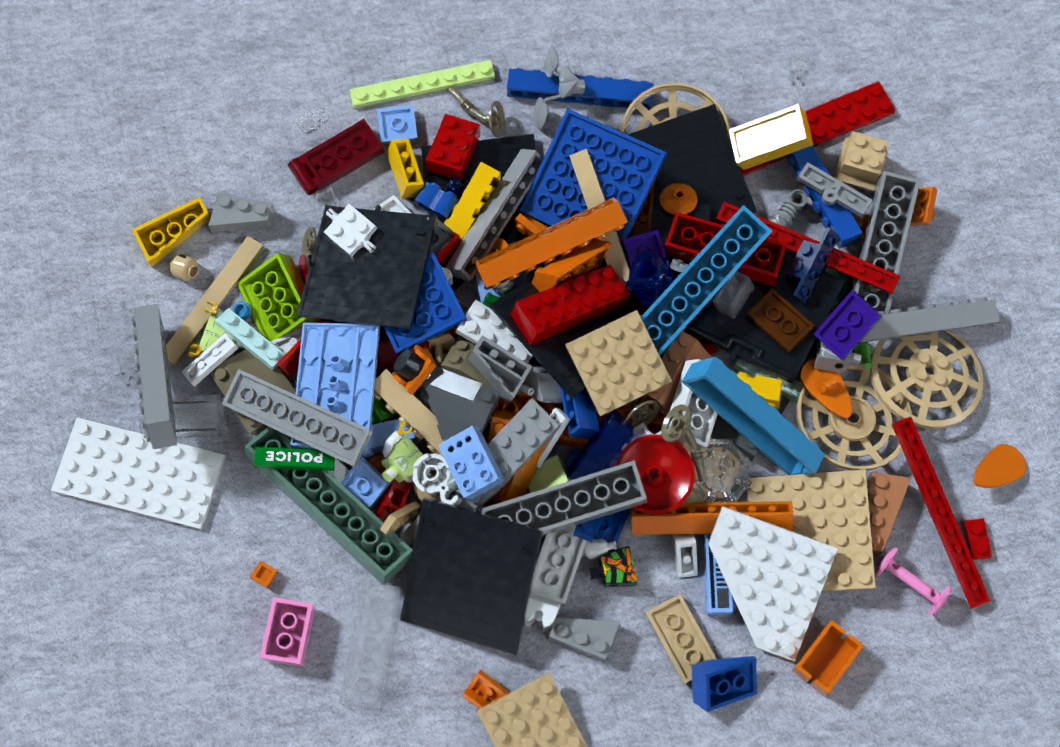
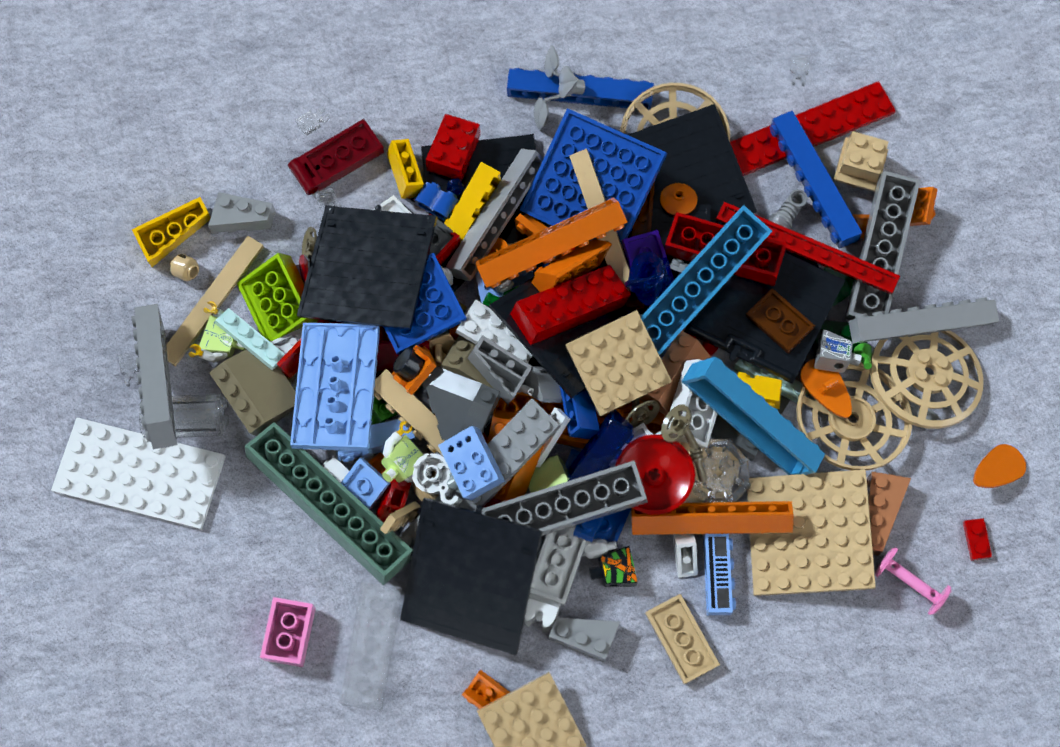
(209, 359): white plate -> none
(242, 309): dark azure plate -> none
(264, 574): orange plate -> none
(293, 459): green tile -> none
(297, 417): light grey plate -> none
(350, 230): white plate -> none
(397, 124): light blue plate -> none
(422, 84): yellowish green plate -> none
(493, 119): dark tan dish -> none
(723, 681): blue slope -> none
(733, 294): clear brick -> none
(771, 137): brick -> none
(771, 577): white plate -> none
(810, 262): dark blue bracket -> none
(827, 658): orange piece -> none
(833, 190): light grey hinge -> none
(848, 325): dark purple plate -> none
(941, 512): red plate -> none

